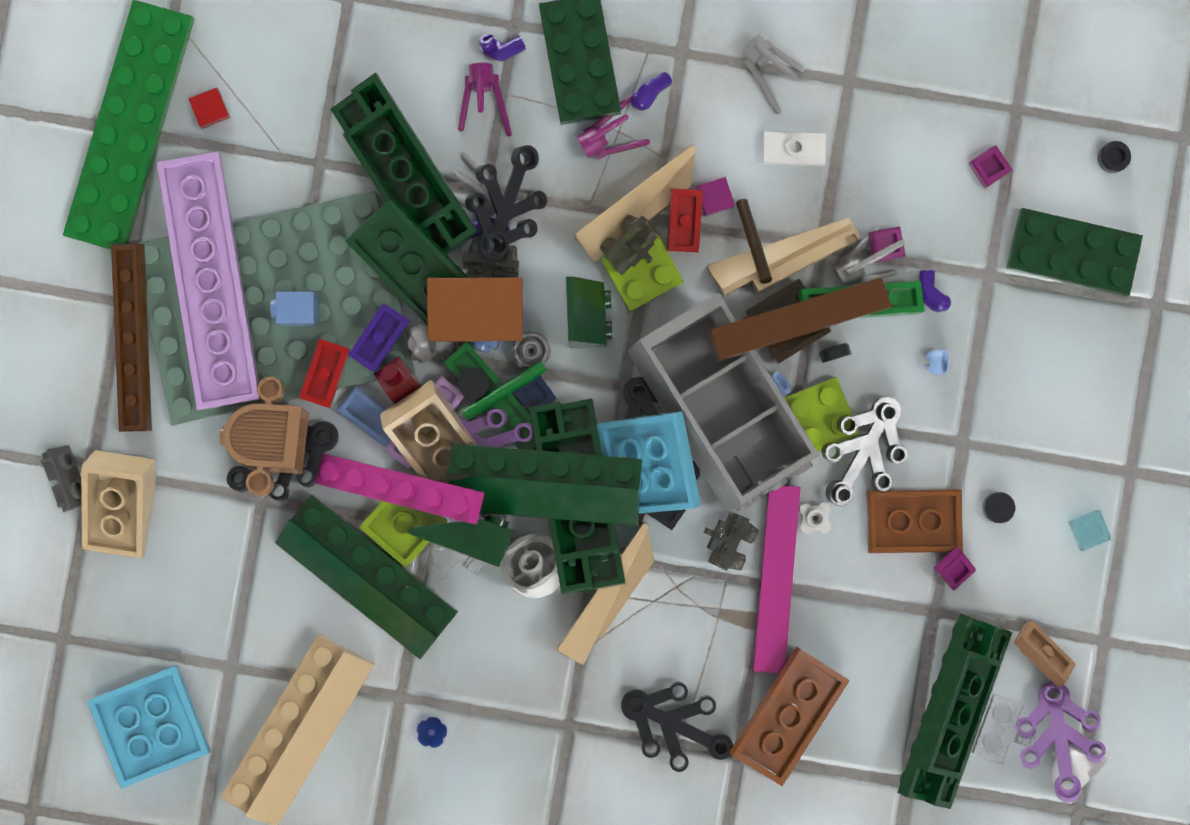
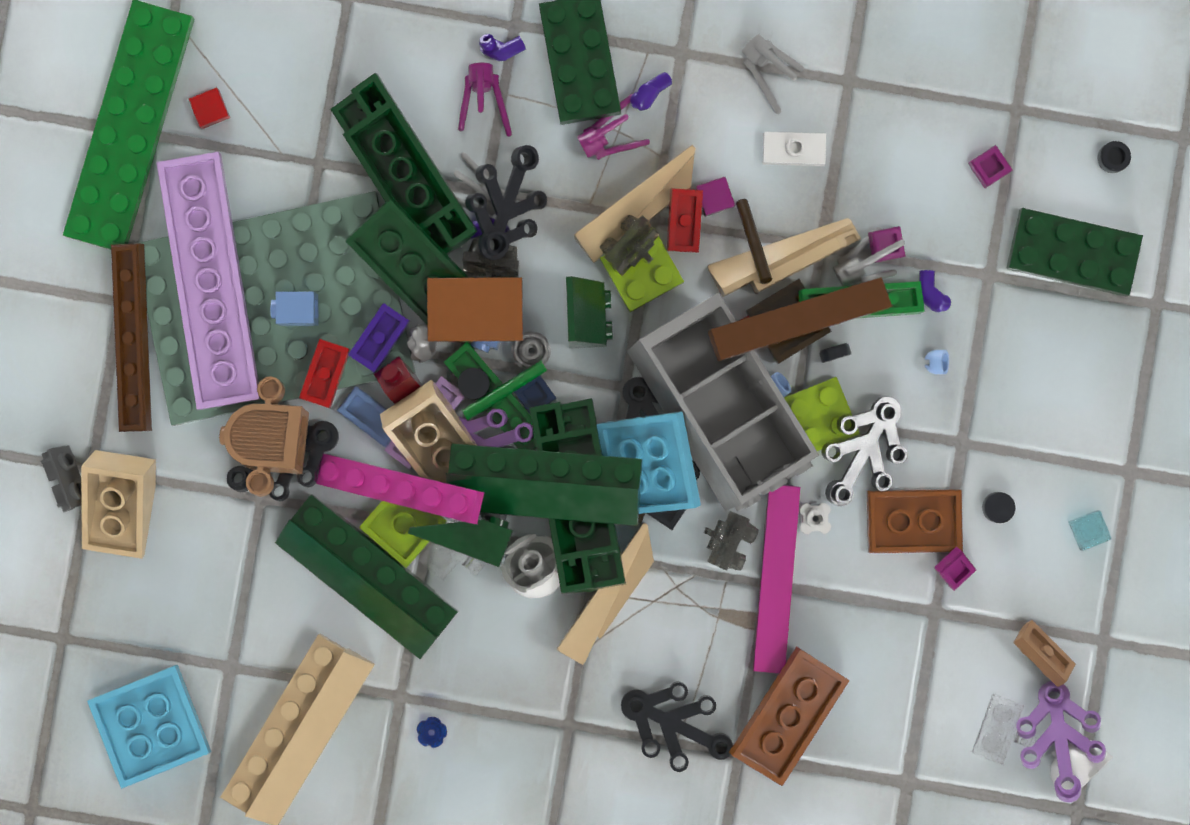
(954, 712): dark green slope -> none

